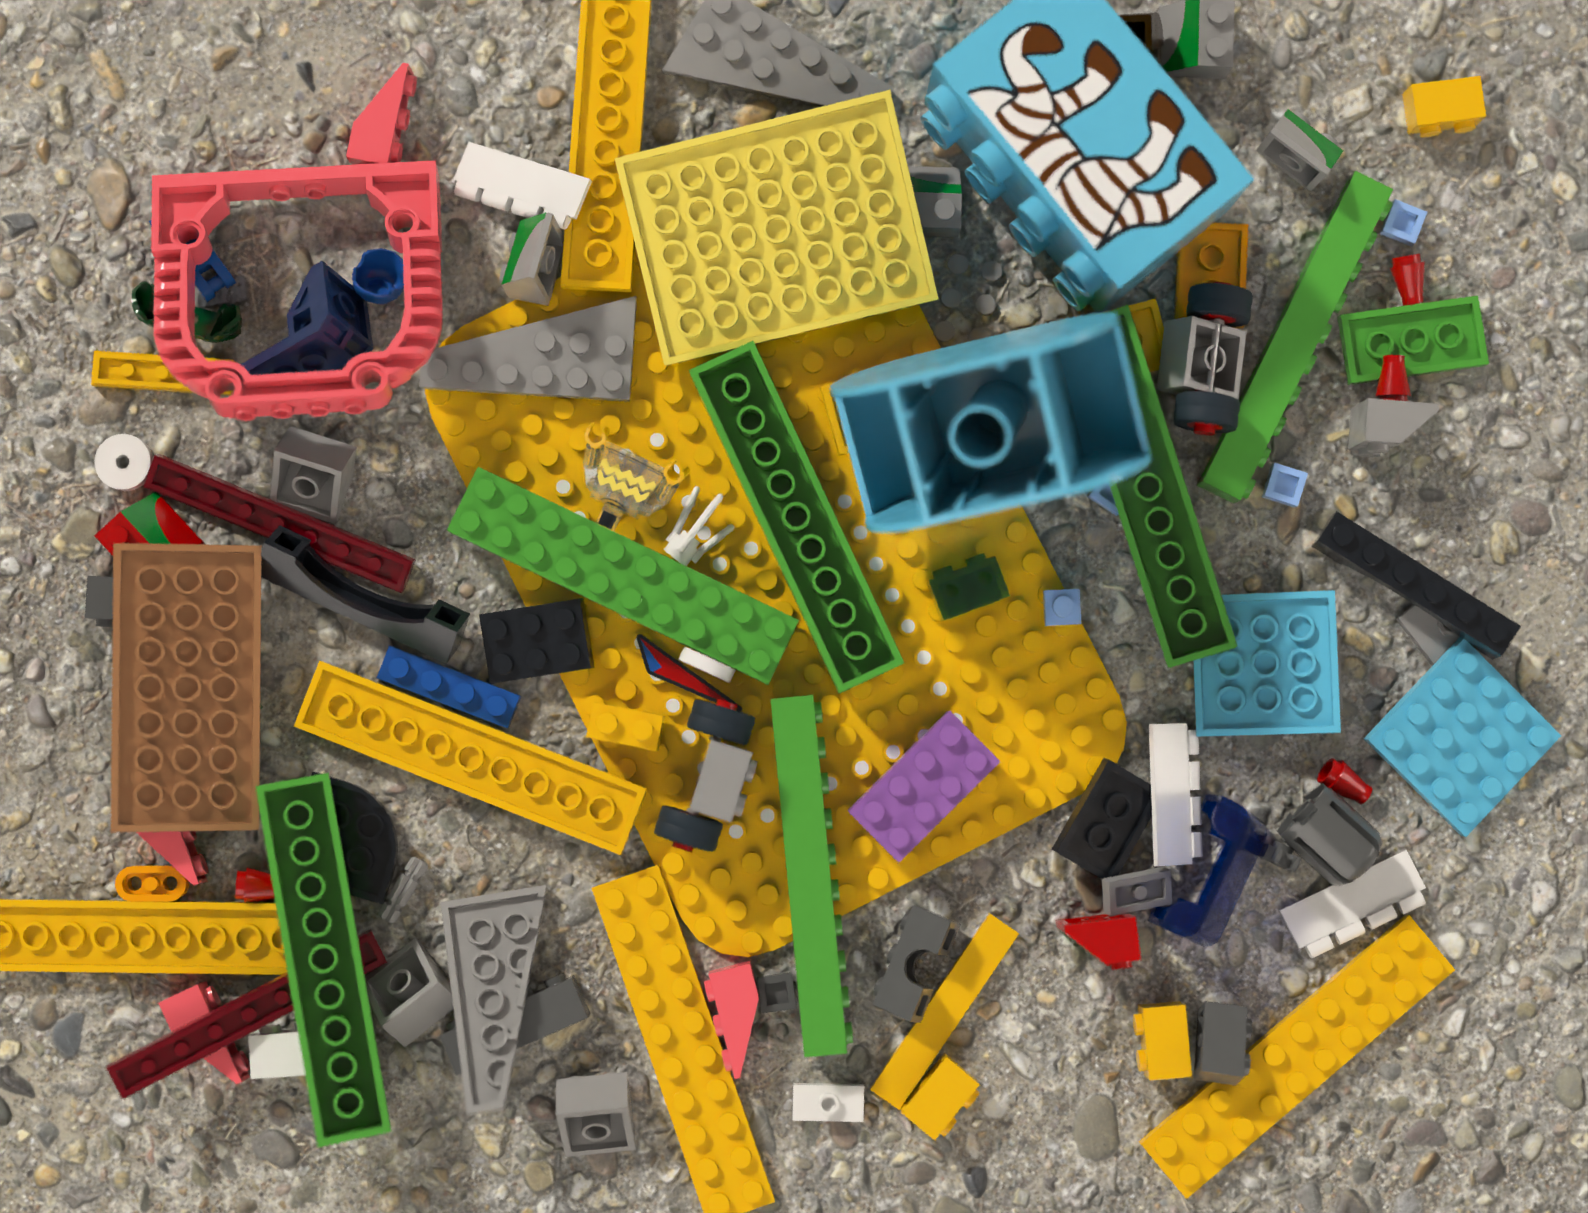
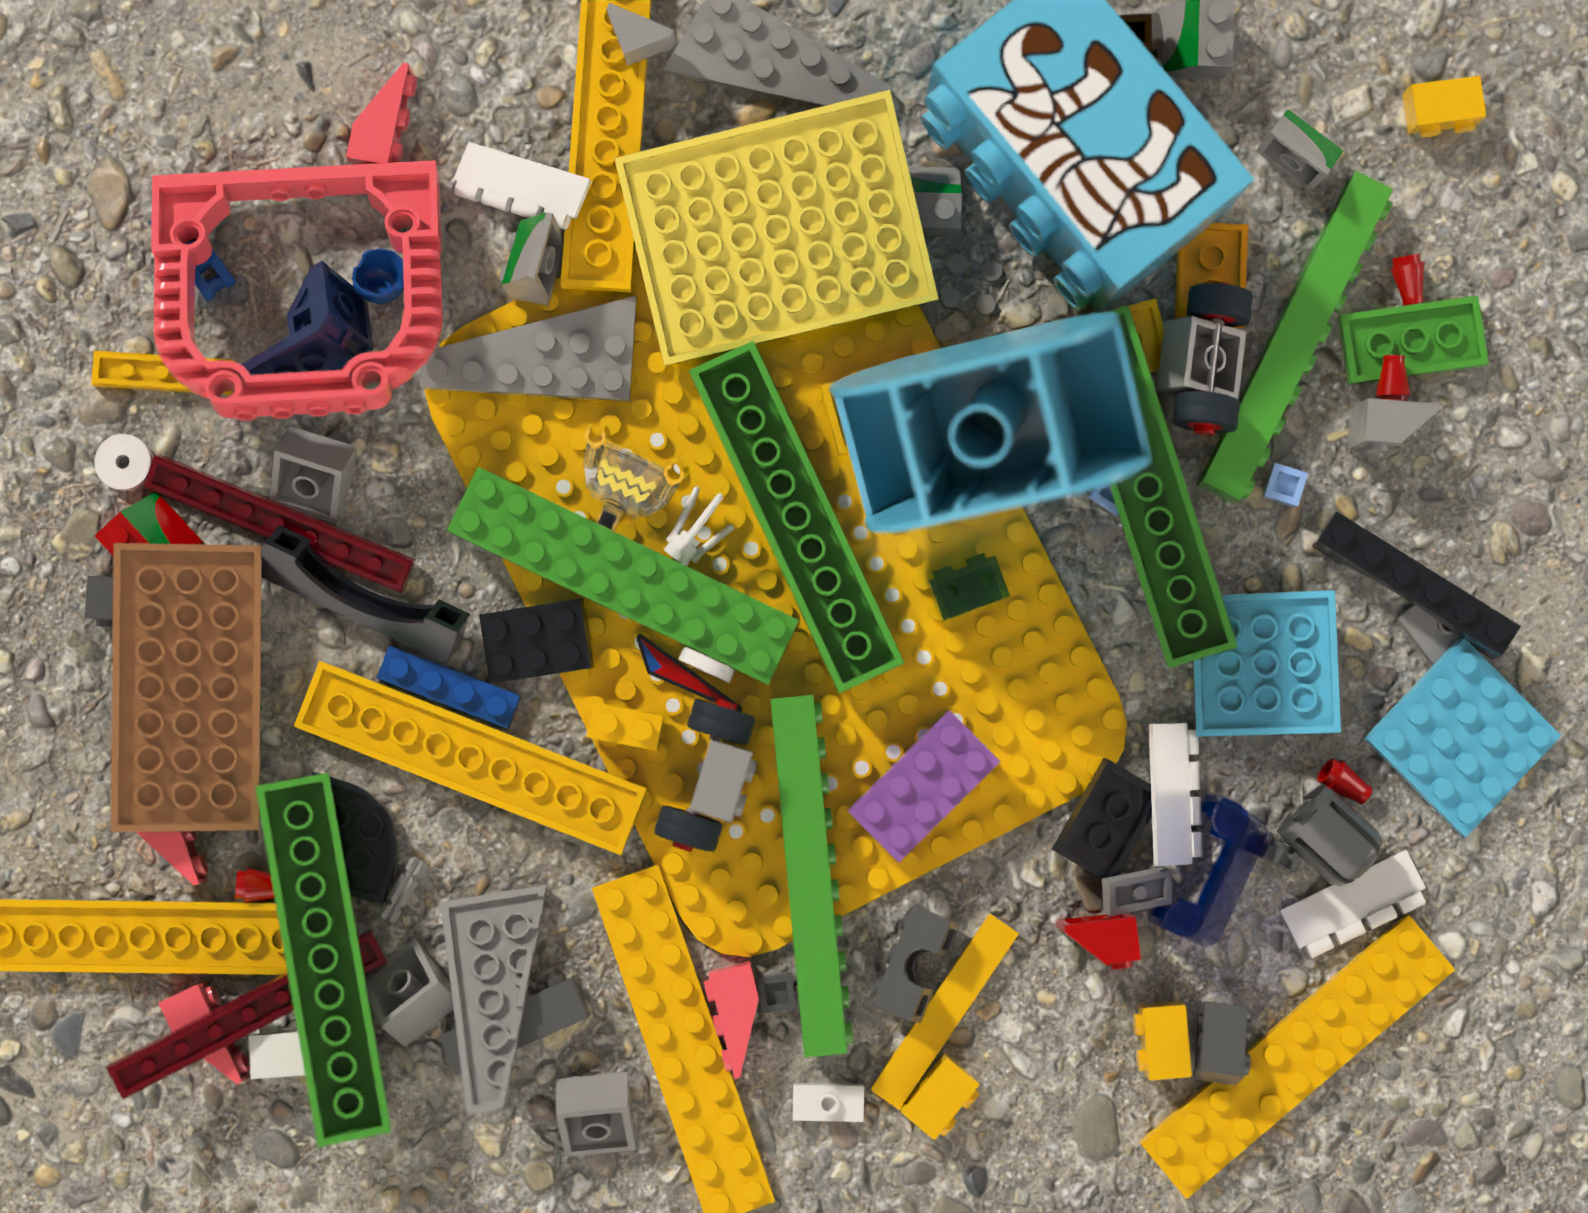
(153, 886): light orange plate -> none
(211, 325): dark green piece -> none
(639, 36): none -> light grey slope
(1062, 607): light blue plate -> none
(1403, 223): light blue plate -> none

